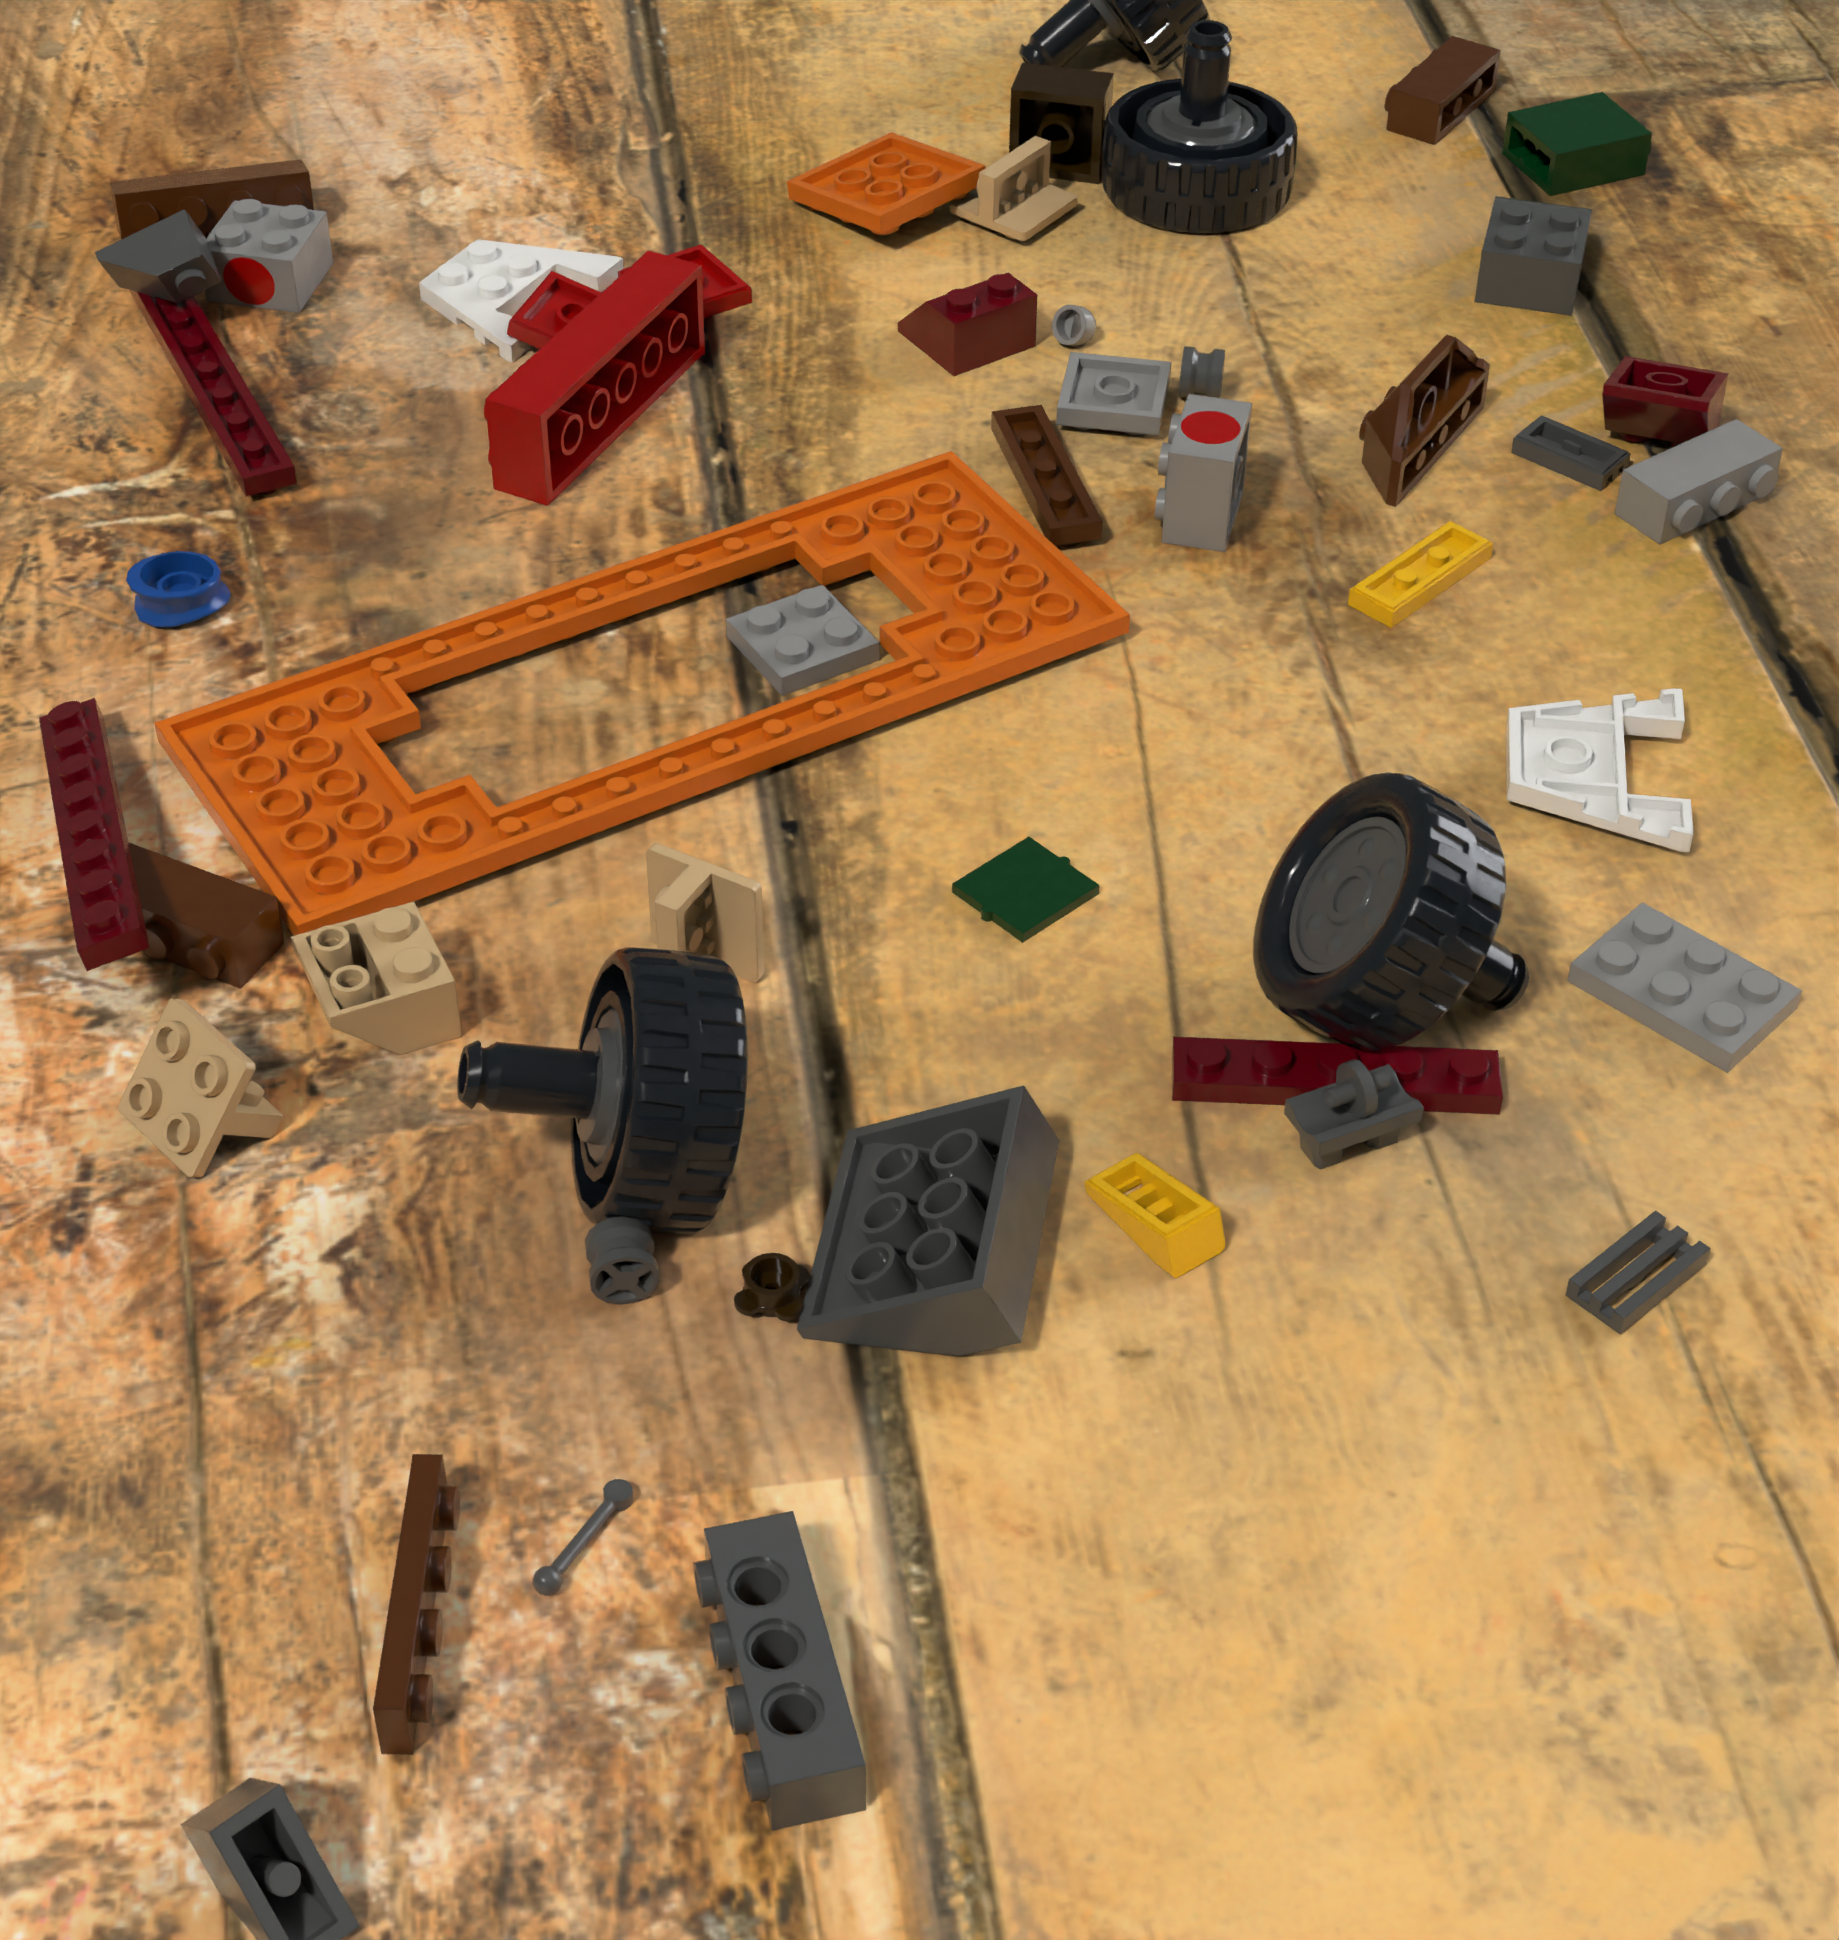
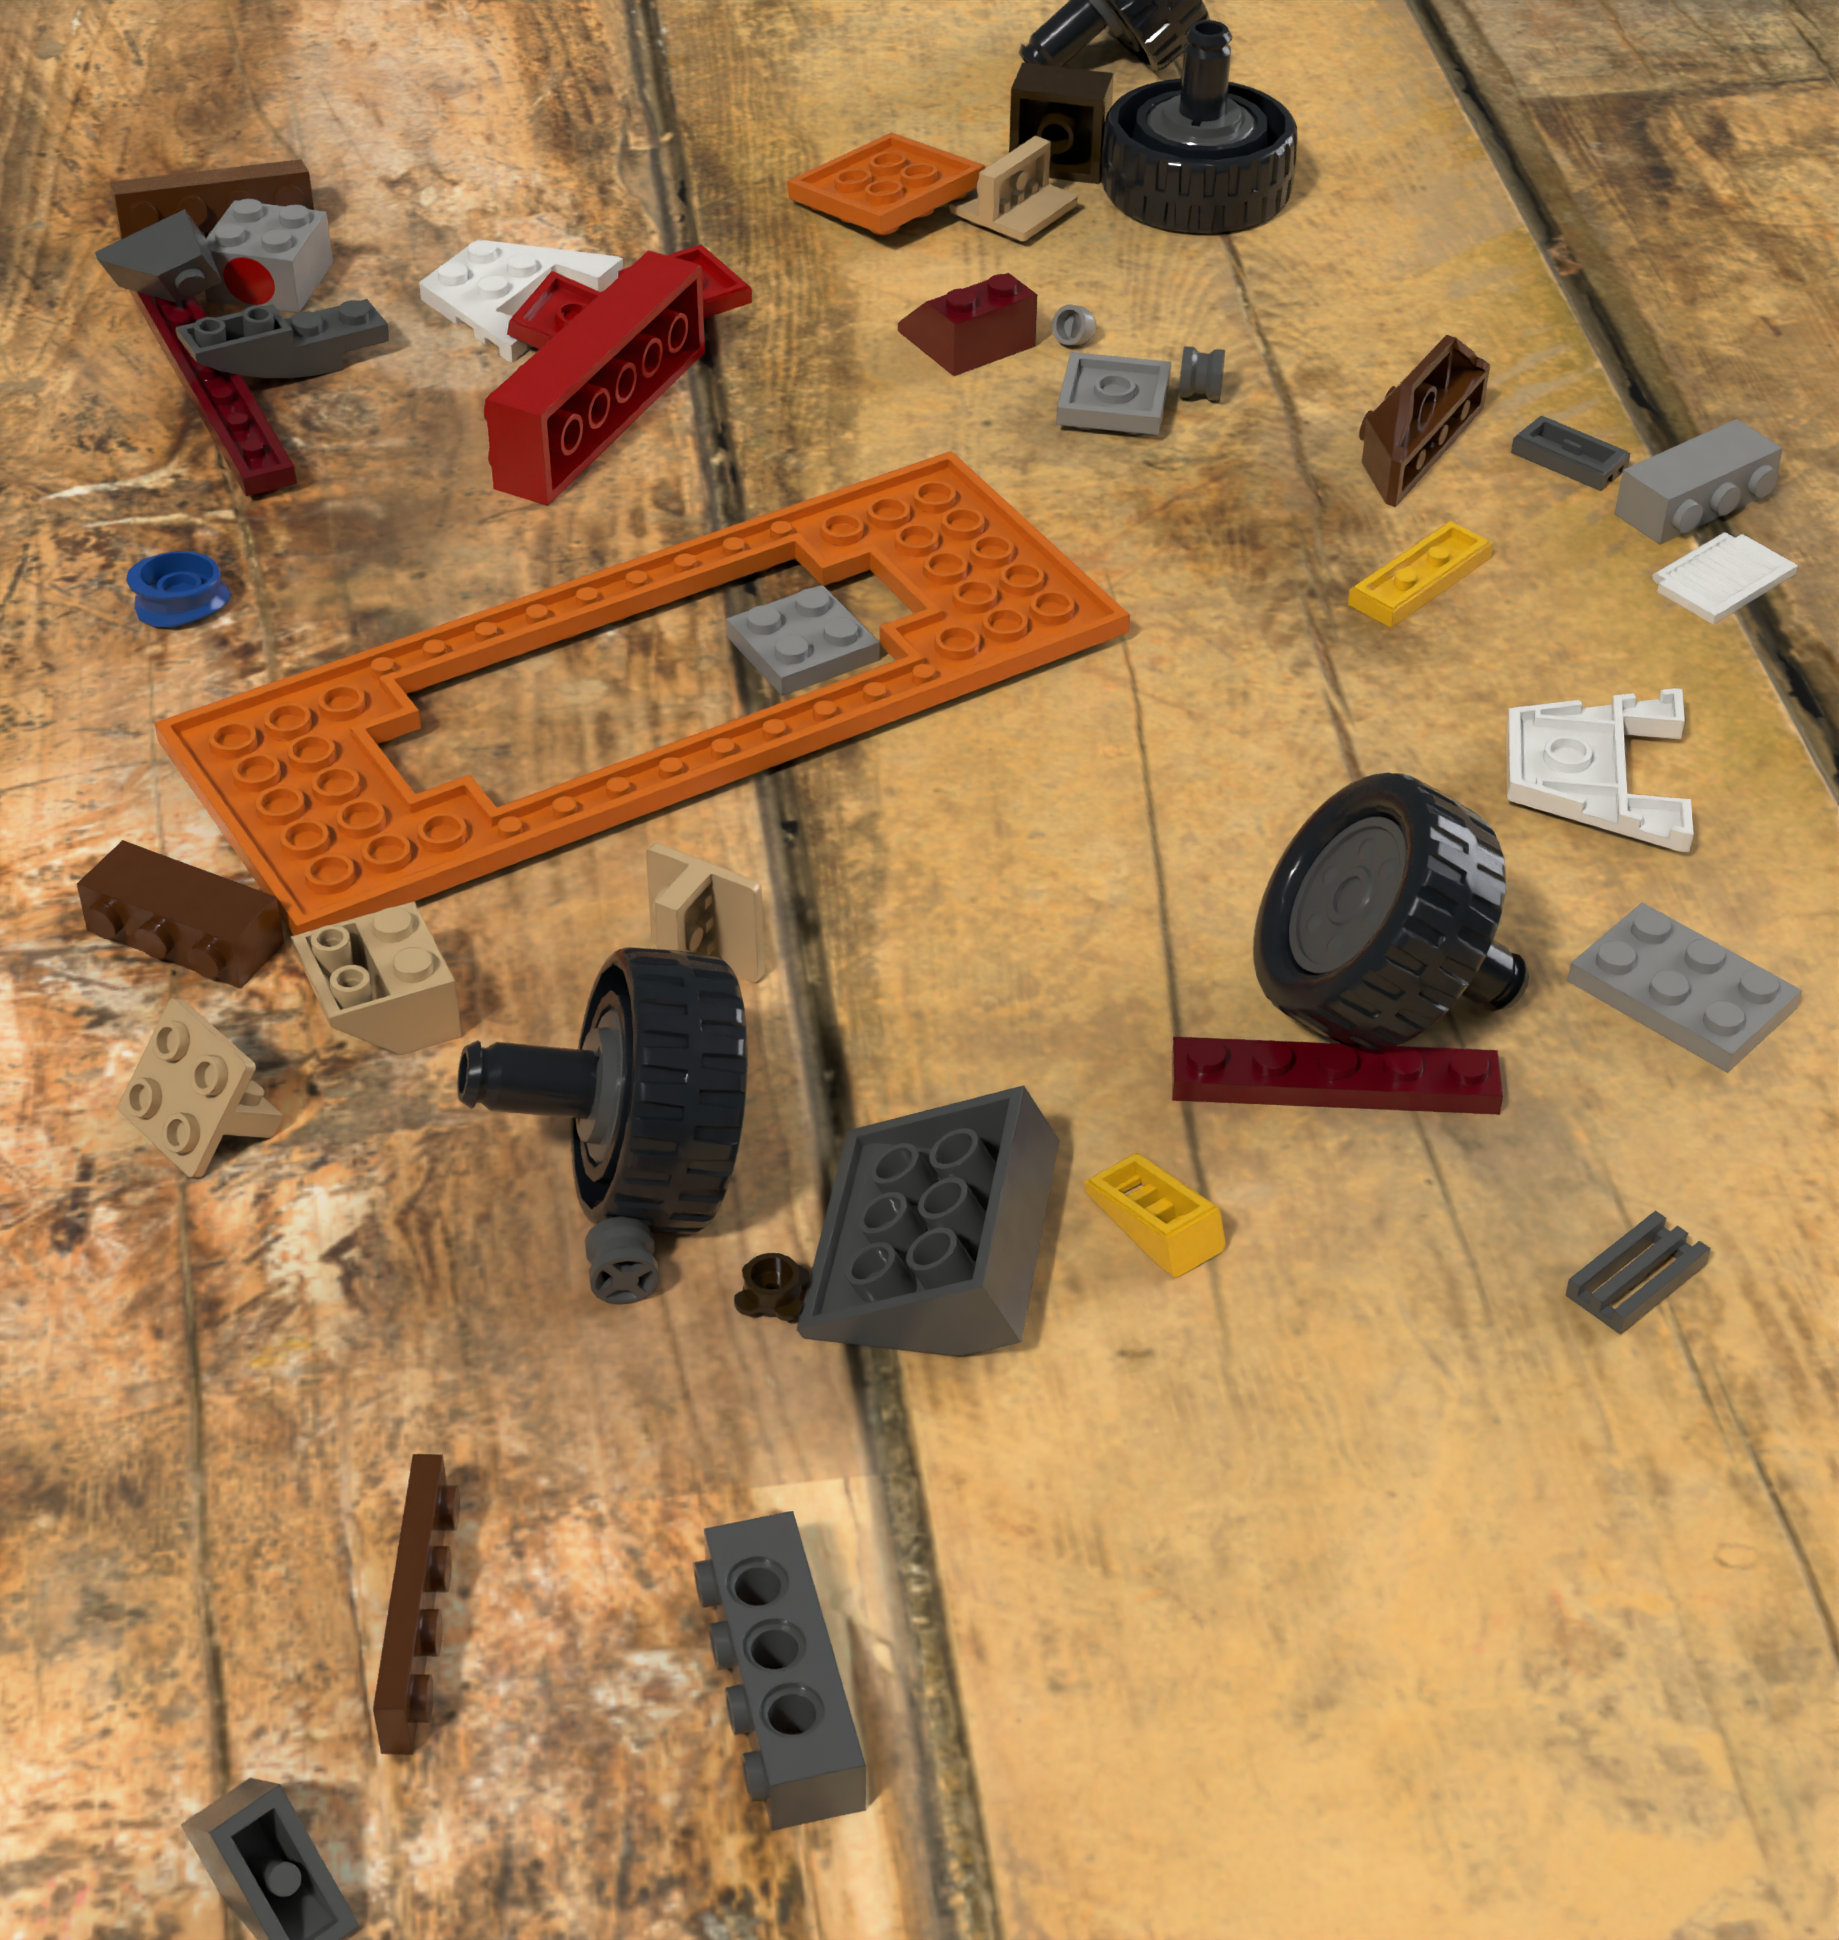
(92, 835): dark red plate -> none
(268, 346): none -> dark grey slope
(617, 1497): dark grey hinge -> none
(1025, 889): dark green piece -> none
(1046, 475): reddish brown plate -> none
(1203, 472): light grey brick -> none
(1353, 1110): dark grey hips -> none
(1442, 90): reddish brown brick -> none
(1533, 255): dark grey brick -> none
(1576, 143): dark green brick -> none
(1662, 400): dark red slope -> none
(1723, 576): none -> white window

